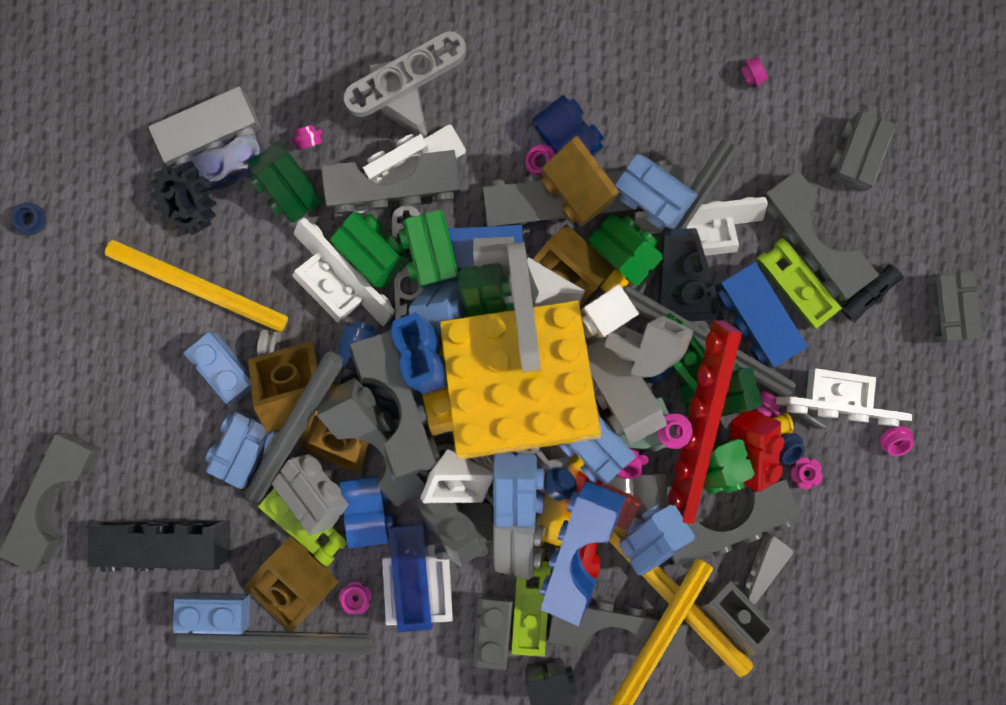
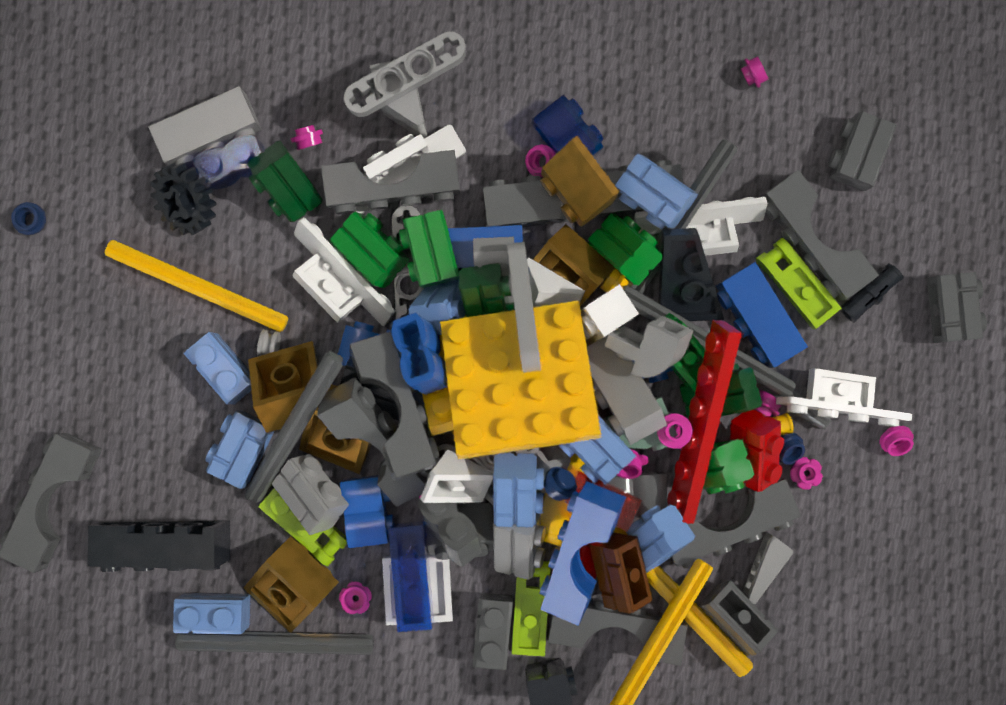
(621, 573): none -> reddish brown brick

